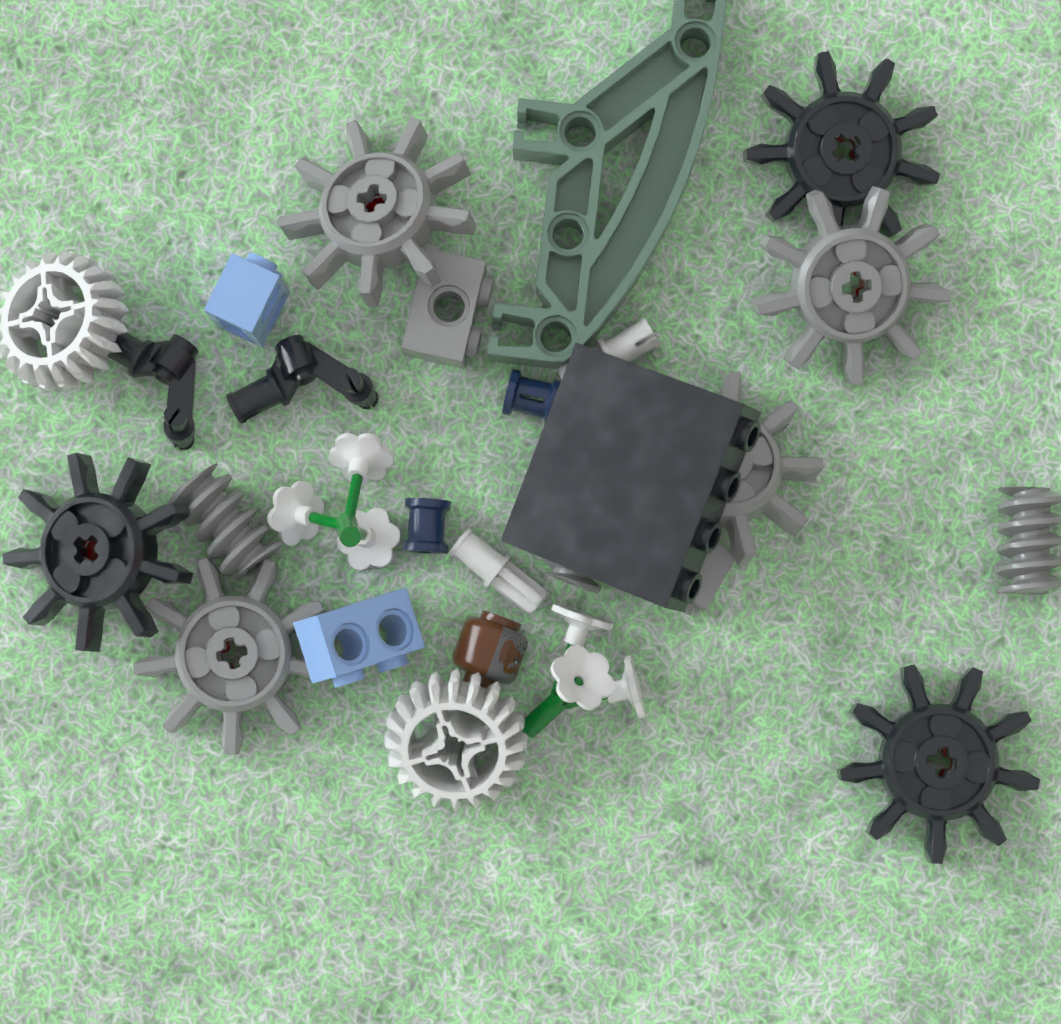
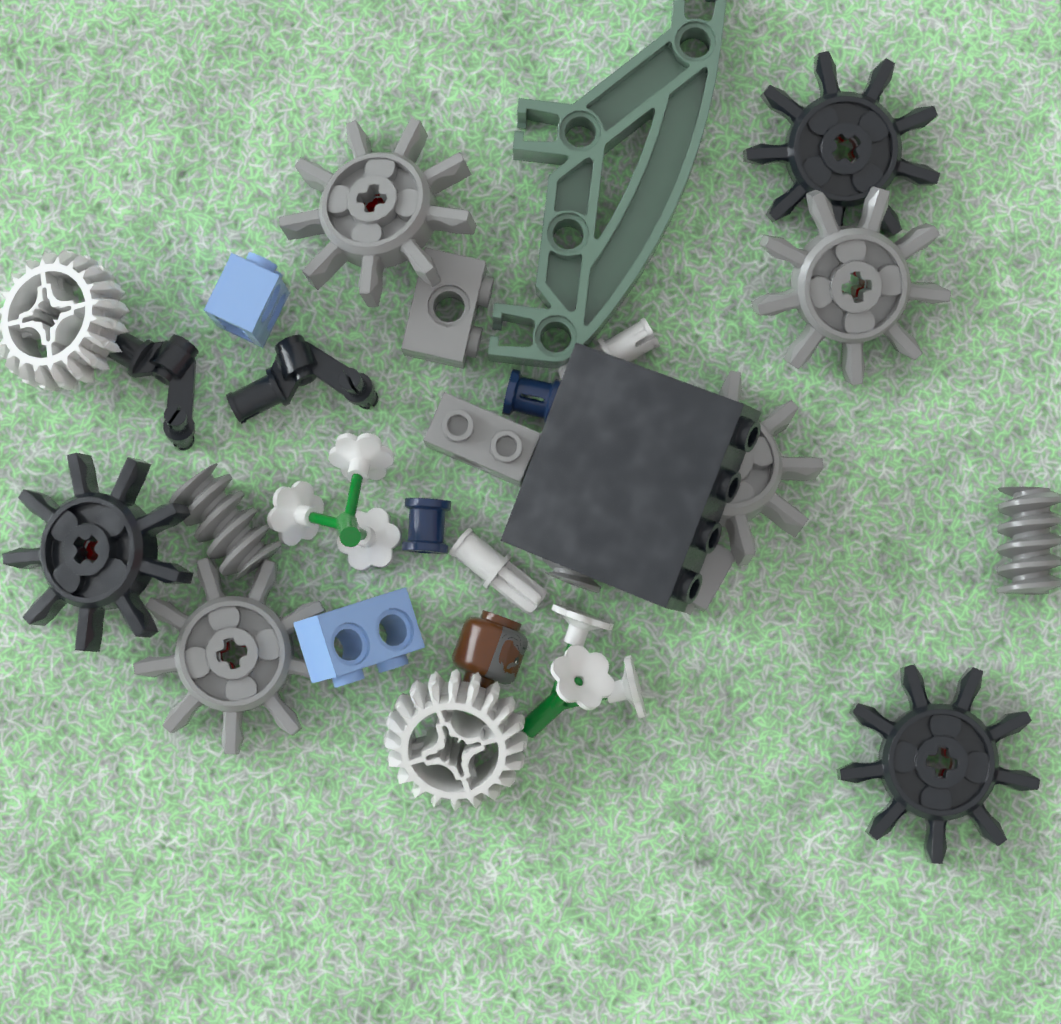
(481, 439): none -> light grey brick

